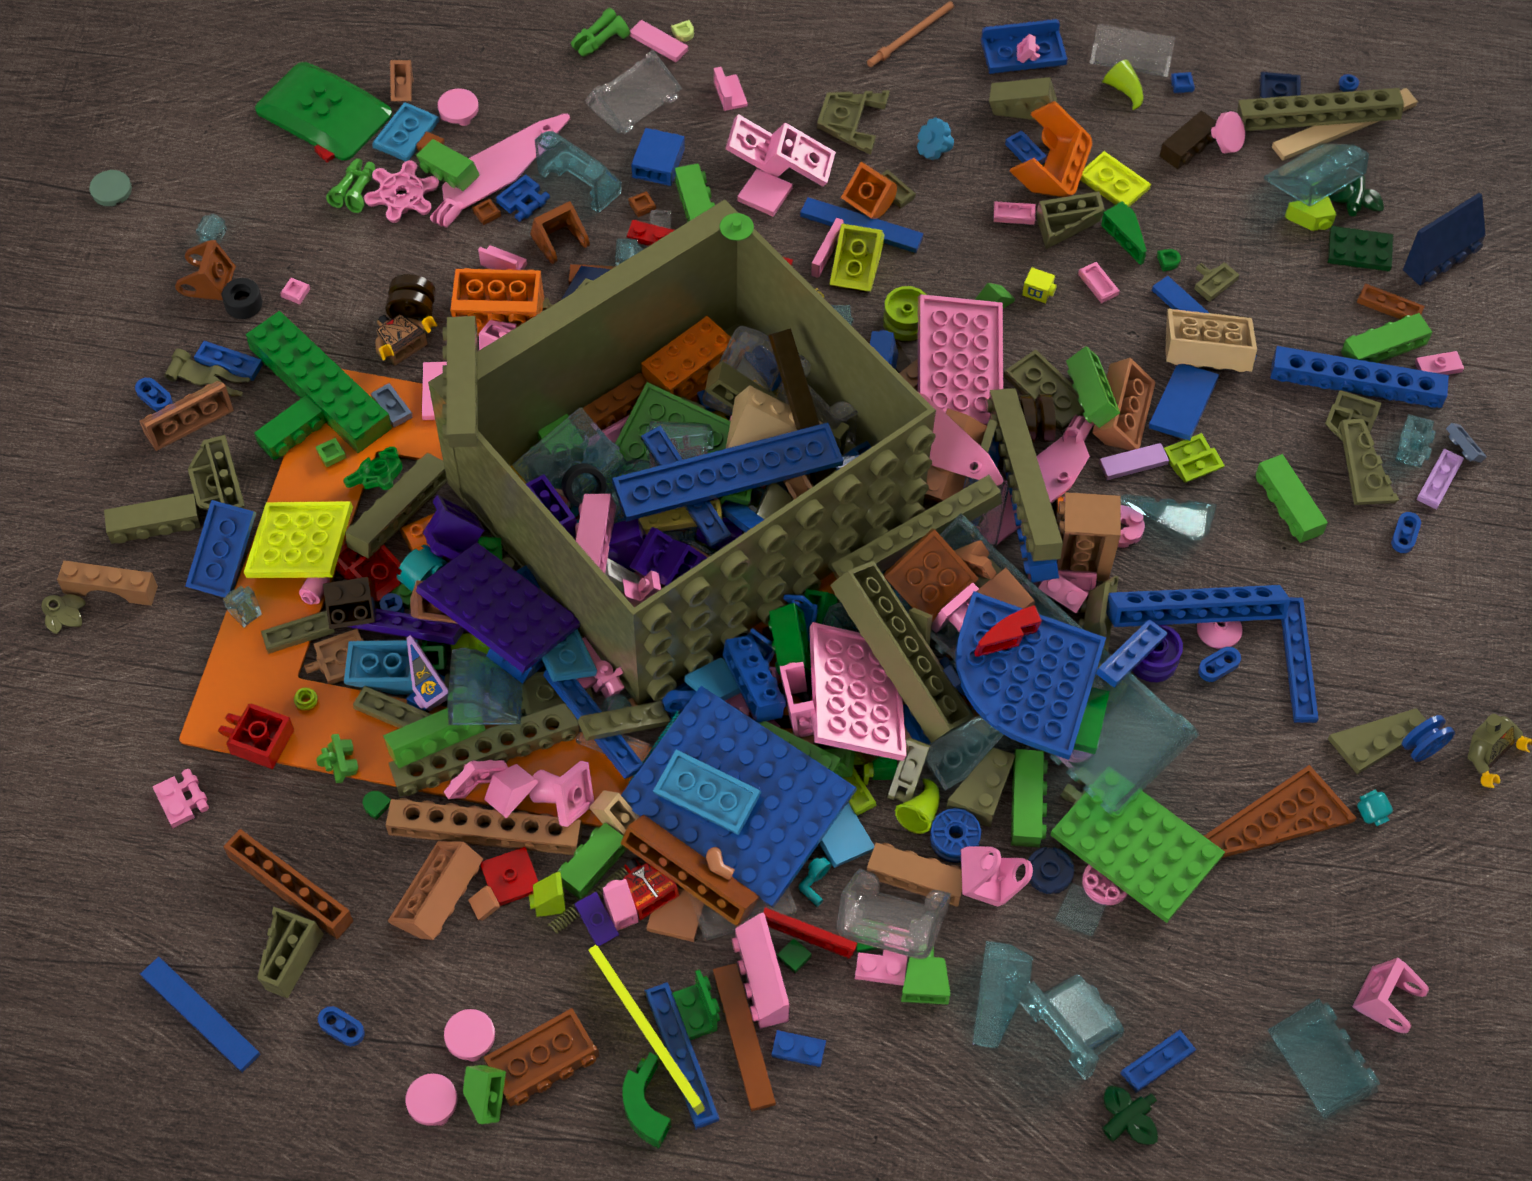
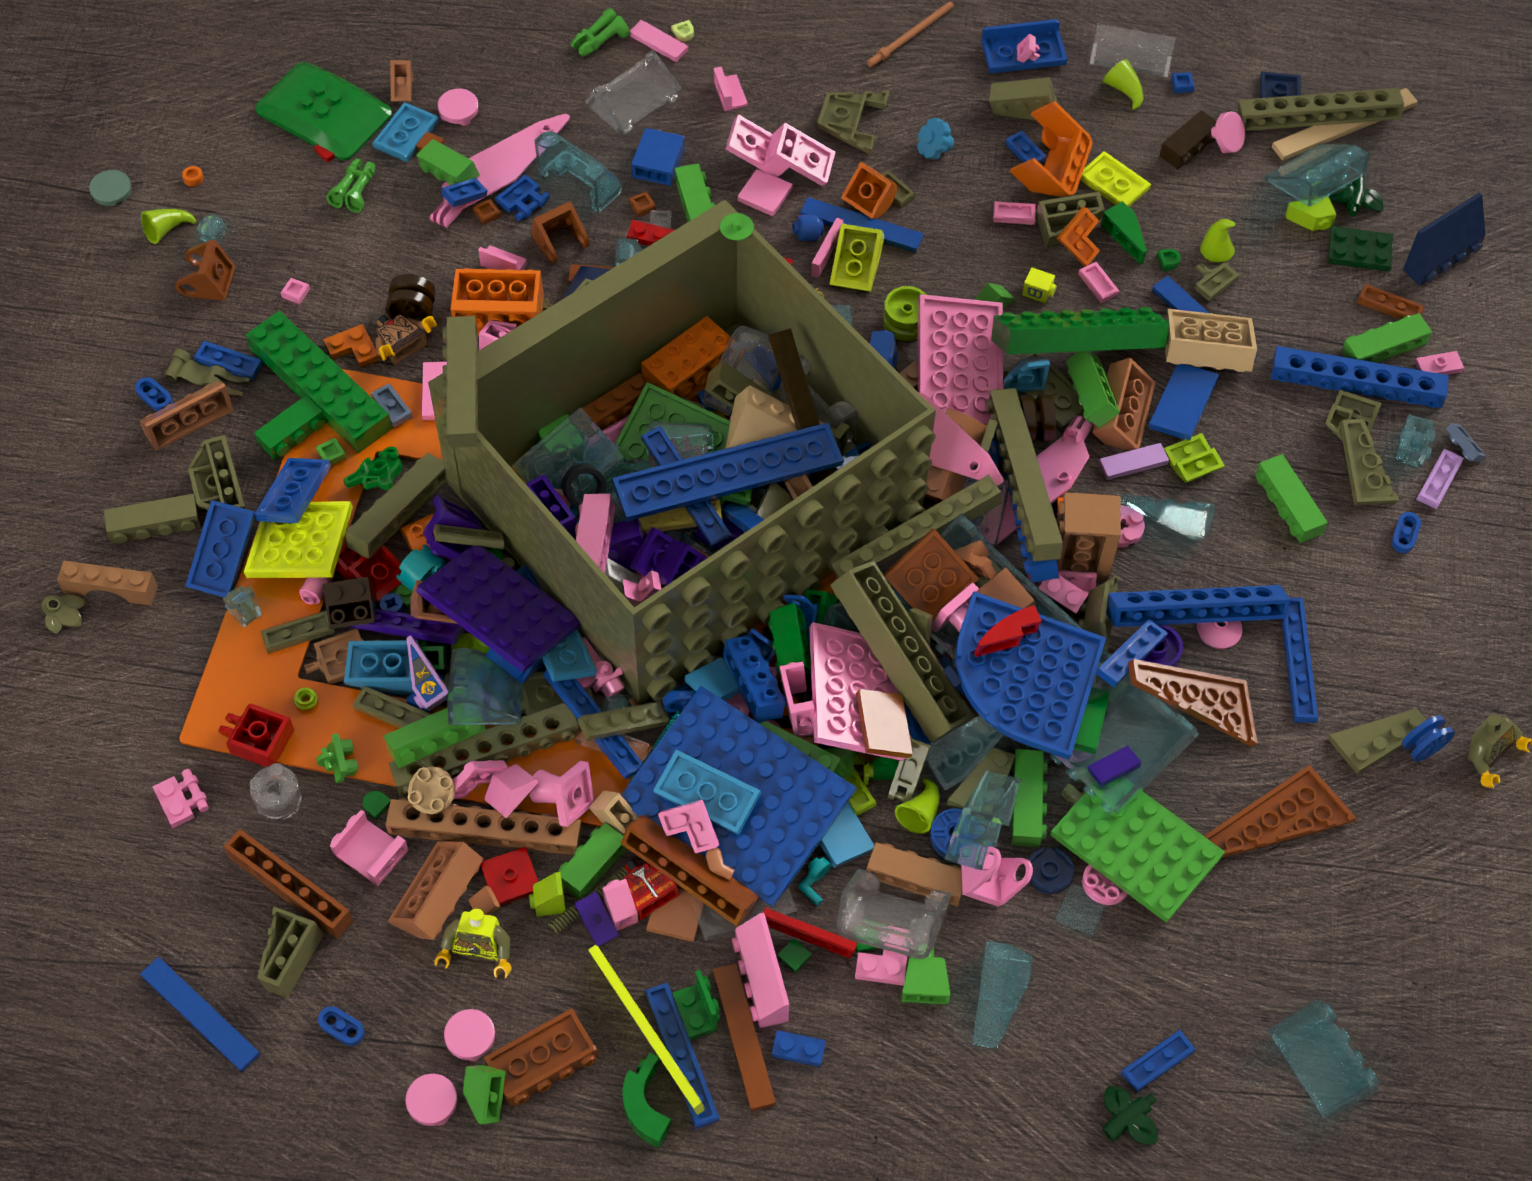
(160, 221): none -> lime hat
(192, 176): none -> orange tile
(245, 308): black tyre -> none
(276, 792): none -> clear brick
(292, 490): none -> blue plate
(355, 341): none -> orange plate
(368, 848): none -> bright pink panel
(402, 181): bright pink plate -> none
(431, 790): none -> tan dish
(464, 192): none -> blue plate
(468, 536): none -> olive tile
(477, 937): none -> torso
(694, 820): none -> bright pink plate
(808, 227): none -> blue head
(884, 723): none -> tile
(982, 818): none -> clear light blue slope
(1028, 374): none -> dark azure slope
(1075, 236): none -> orange plate
(1077, 1018): clear light blue windscreen -> none
(1079, 331): none -> green brick
(1114, 766): none -> dark purple tile
(1206, 696): none -> dark orange wing
(1216, 243): none -> lime hat
(1217, 664): blue plate -> none
(1348, 83): blue plate -> none
(1374, 807): teal head -> none
(1377, 988): bright pink hose -> none

